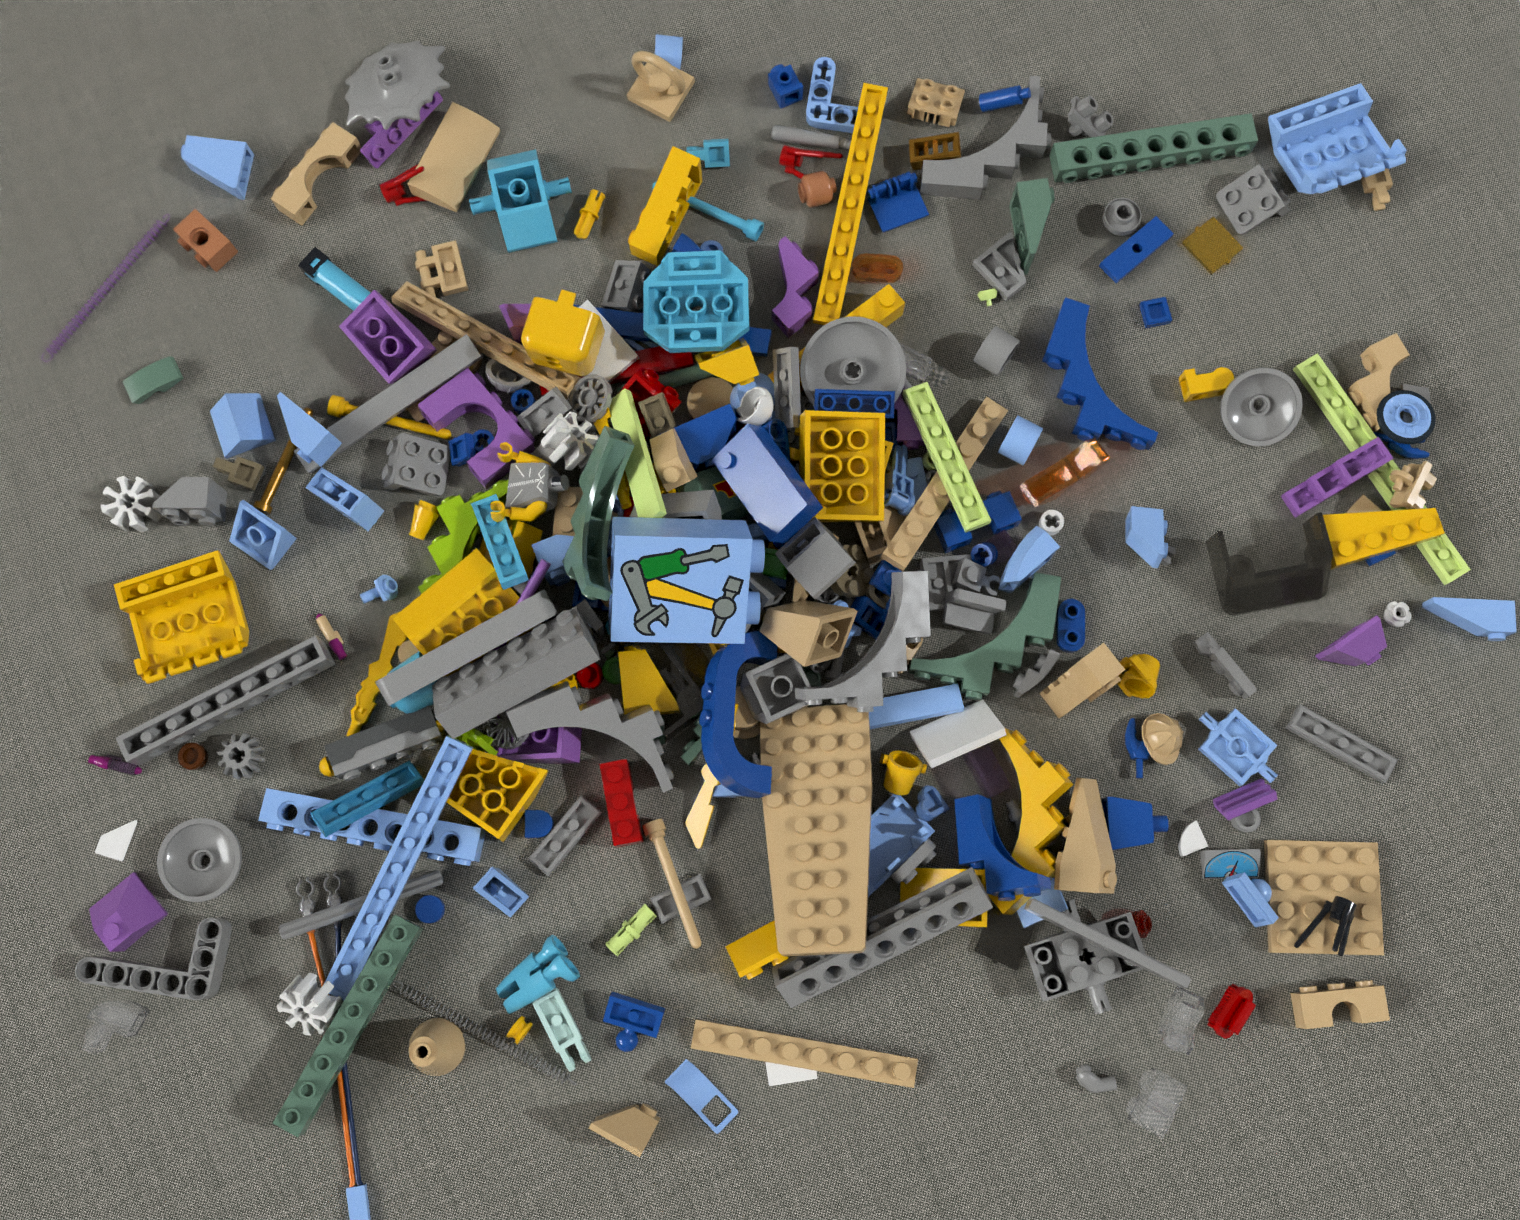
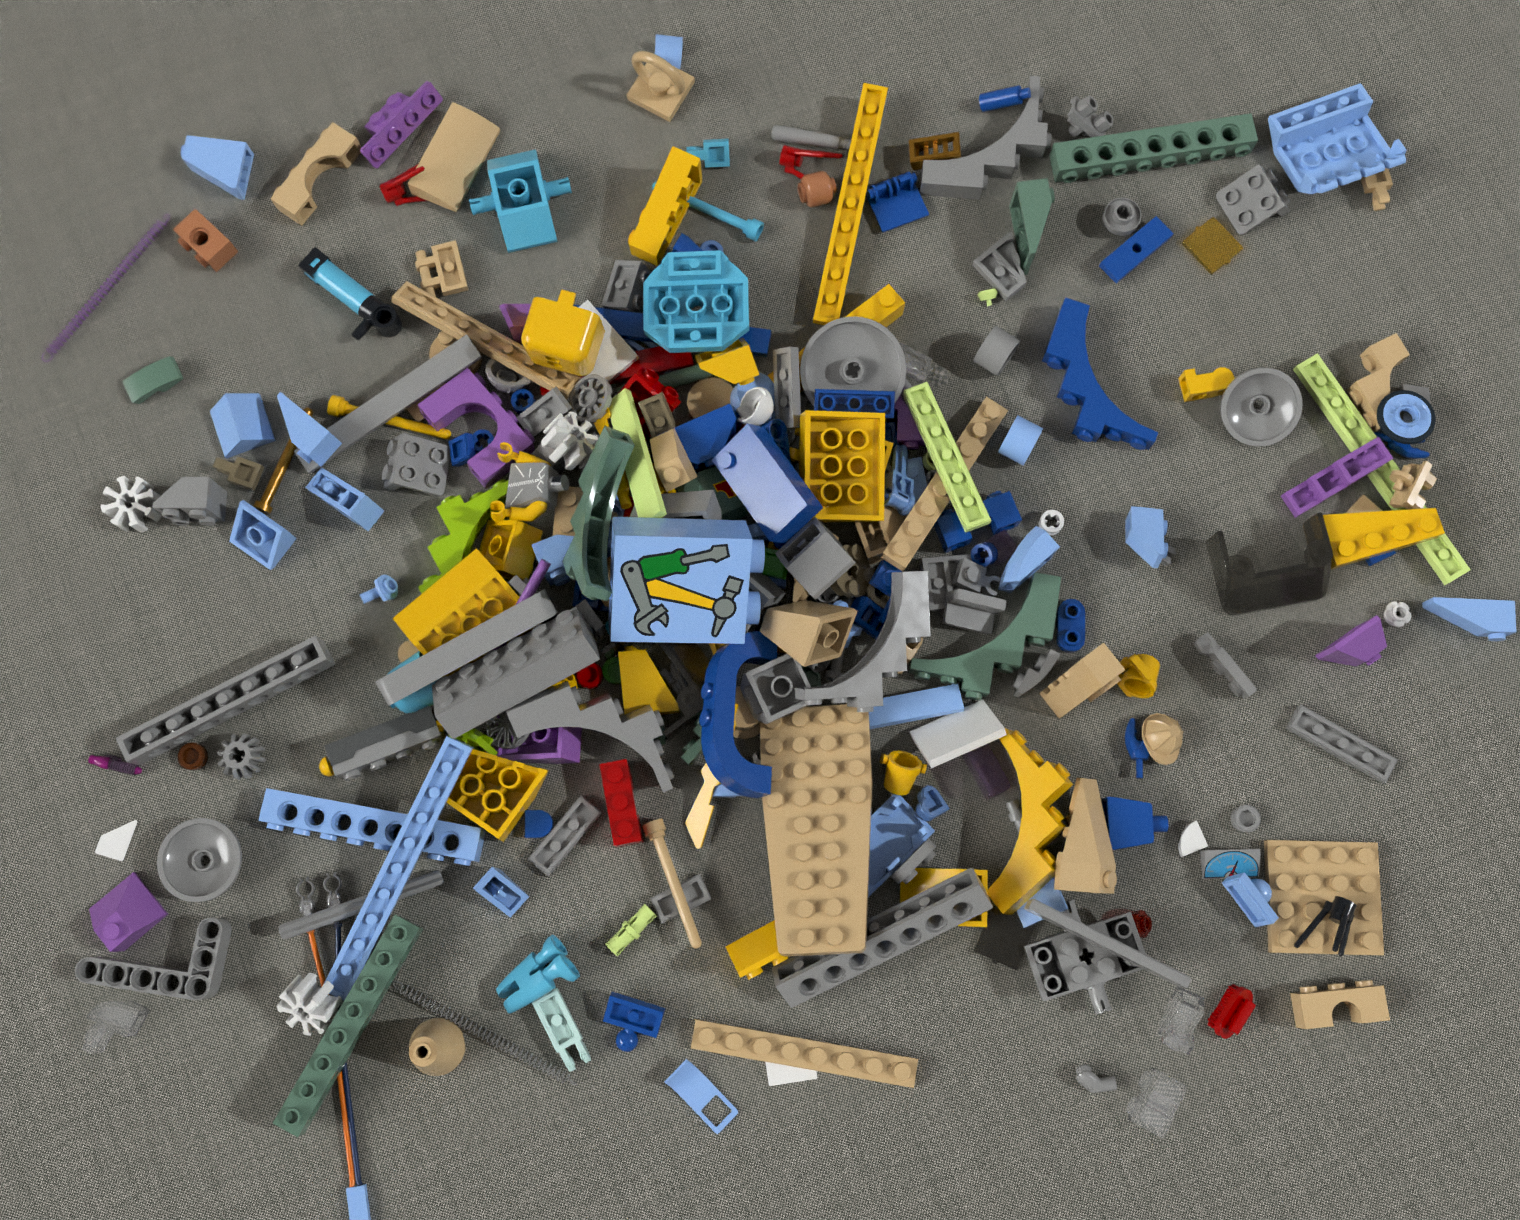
(184, 616): yellow slope -> none
(333, 637): piece -> none
(367, 694): yellow sword -> none
(367, 798): dark azure tile -> none
(387, 338): medium lavender slope -> none
(395, 83): light grey piece -> none
(423, 519): yellow cone -> none
(430, 909): blue tile -> none
(500, 545): medium azure plate -> none
(519, 1030): yellow bush -> none
(589, 214): yellow axle -> none
(628, 1127): tan slope -> none
(785, 85): blue brick -> none
(798, 277): medium lavender arch -> none
(824, 104): light blue beam -> none
(877, 265): clear orange plate -> none
(937, 100): tan hinge -> none
(983, 850): blue arch -> none
(1059, 477): clear orange arch -> none
(1155, 312): blue tile -> none
(1237, 747): light blue plate -> none
(1245, 799): medium lavender tile -> none

